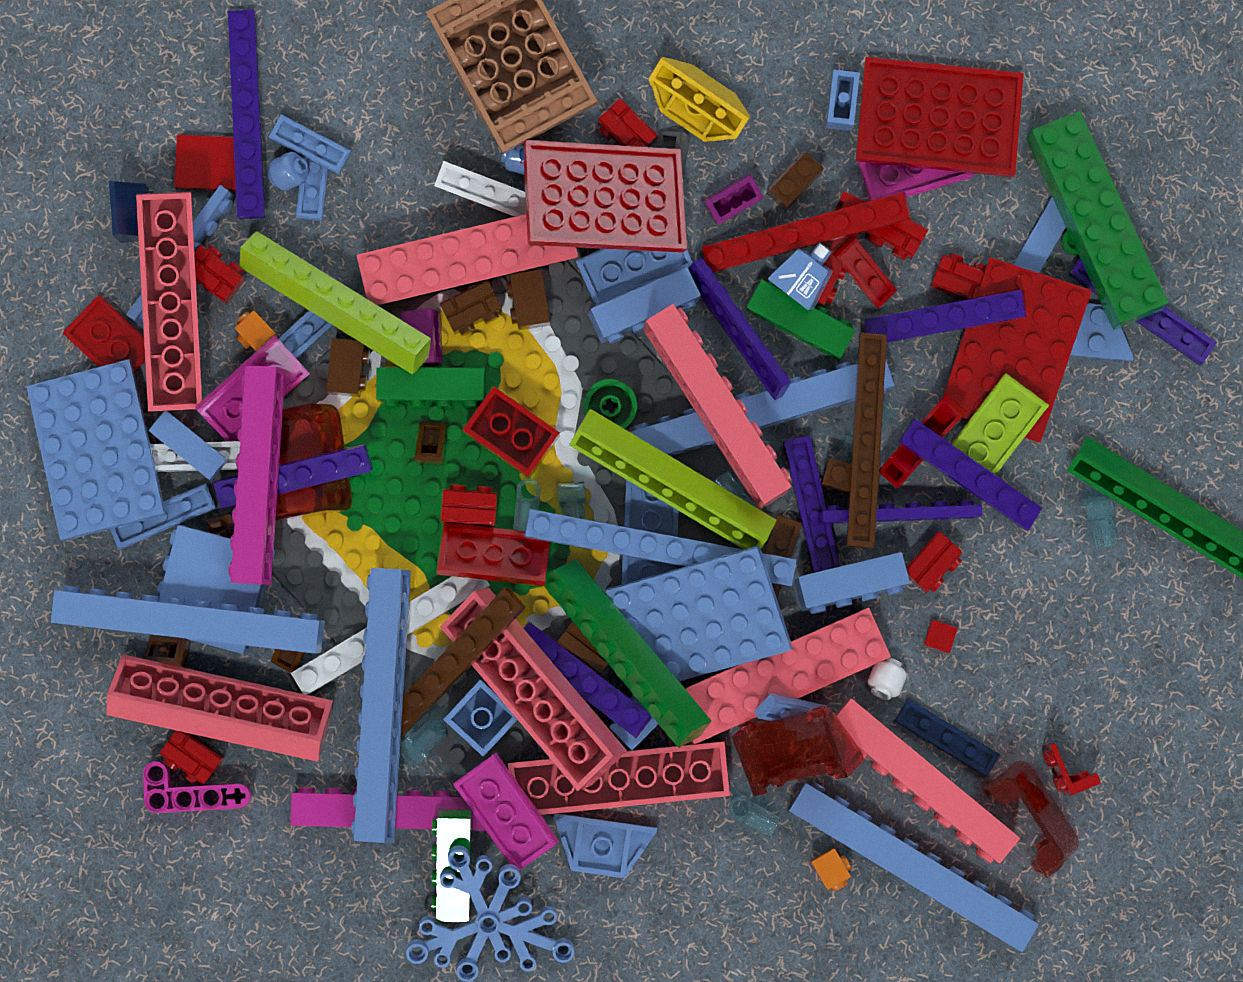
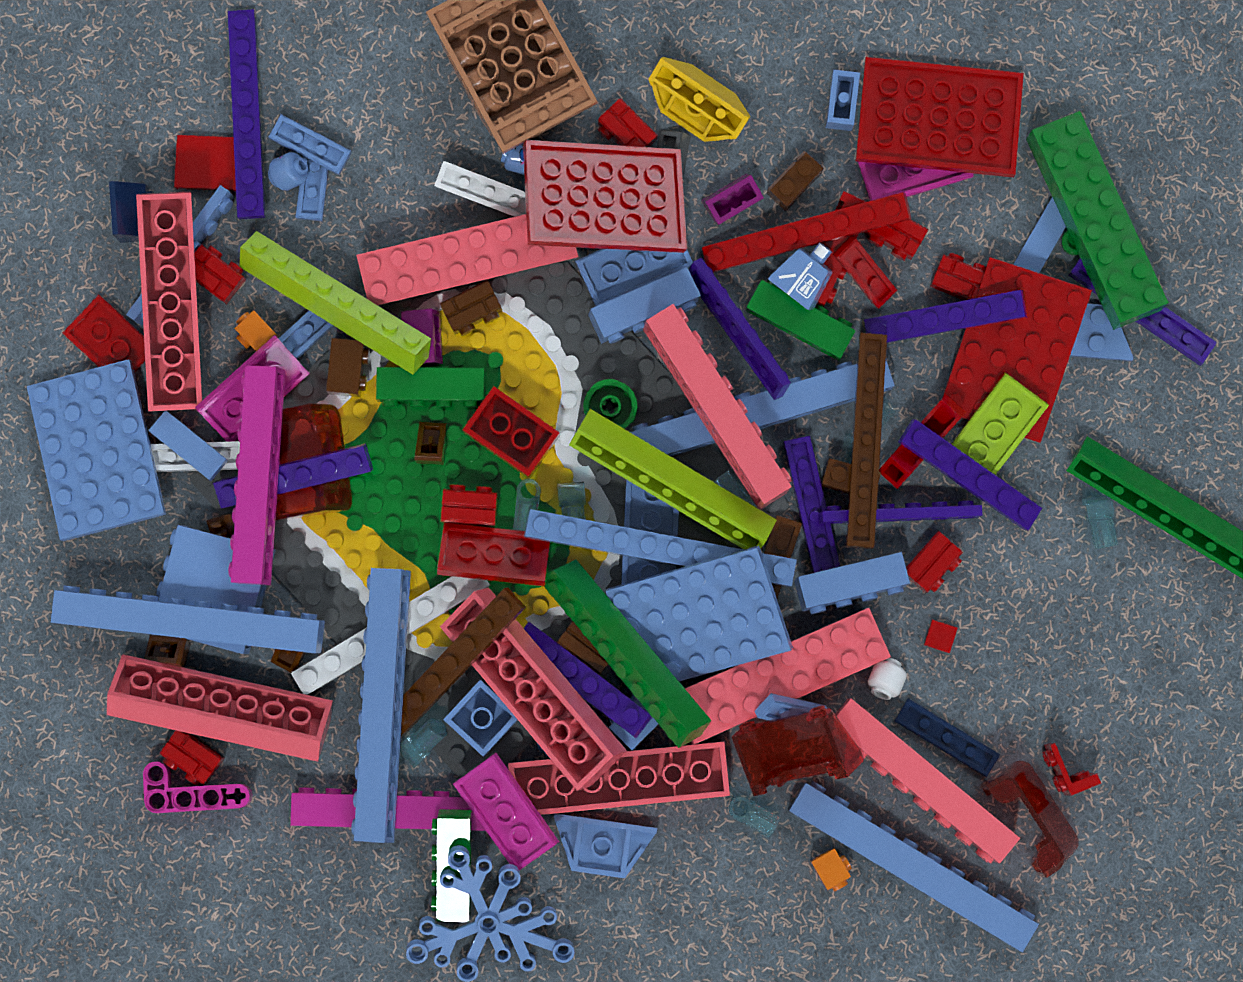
(178, 511): medium blue tile -> none
(529, 300): reddish brown brick -> none

